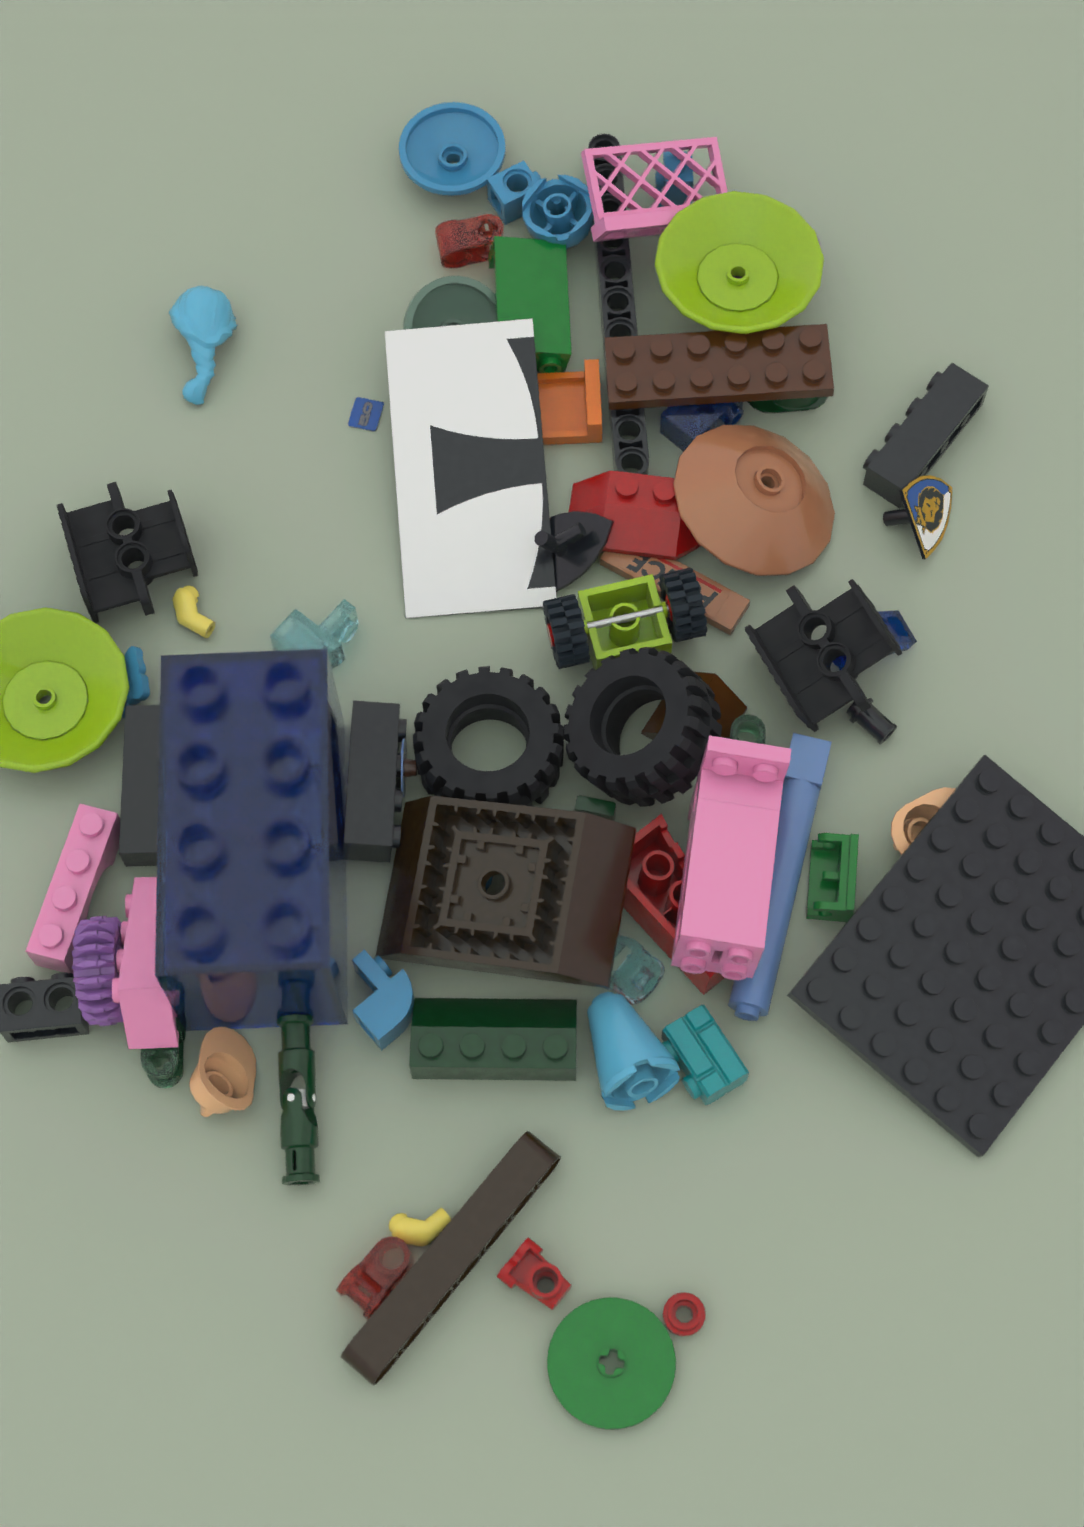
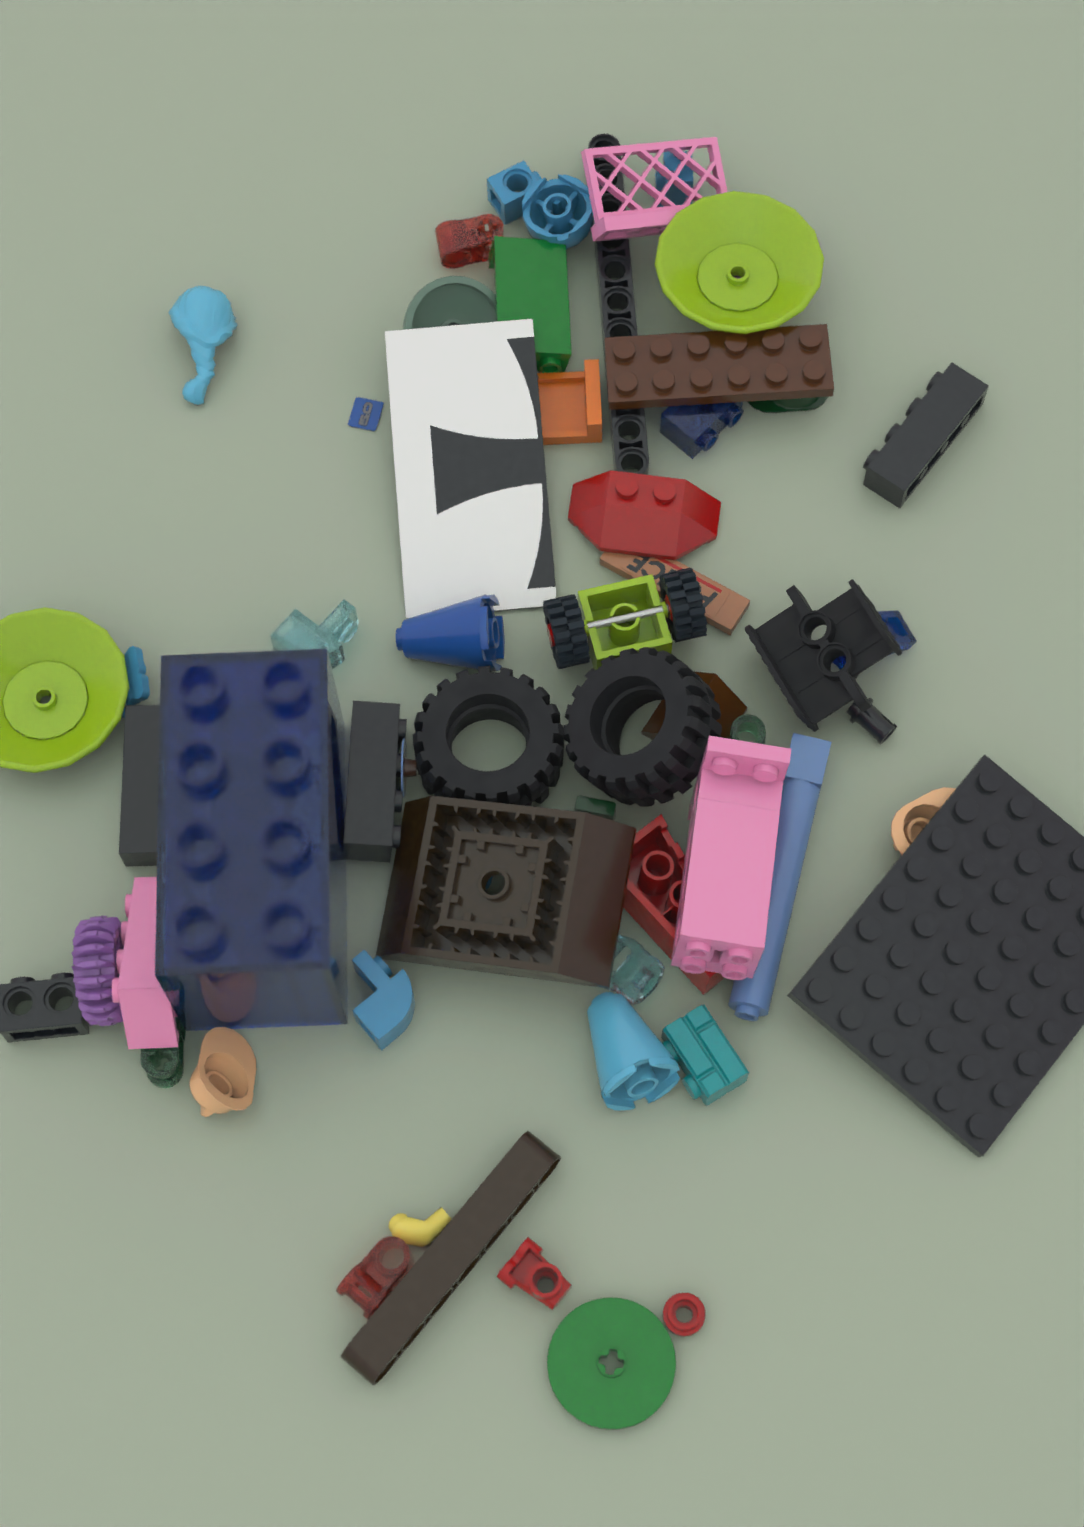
(85, 856): bright pink arch -> none
(103, 555): black piece -> none
(187, 614): light yellow arm -> none
(298, 1118): dark green piece -> none
(448, 135): dark azure dish -> none
(456, 635): none -> blue cone
(493, 1039): dark green slope -> none
(575, 543): black shield -> none
(740, 518): nougat dish -> none
(832, 877): green hinge -> none
(926, 509): shield -> none

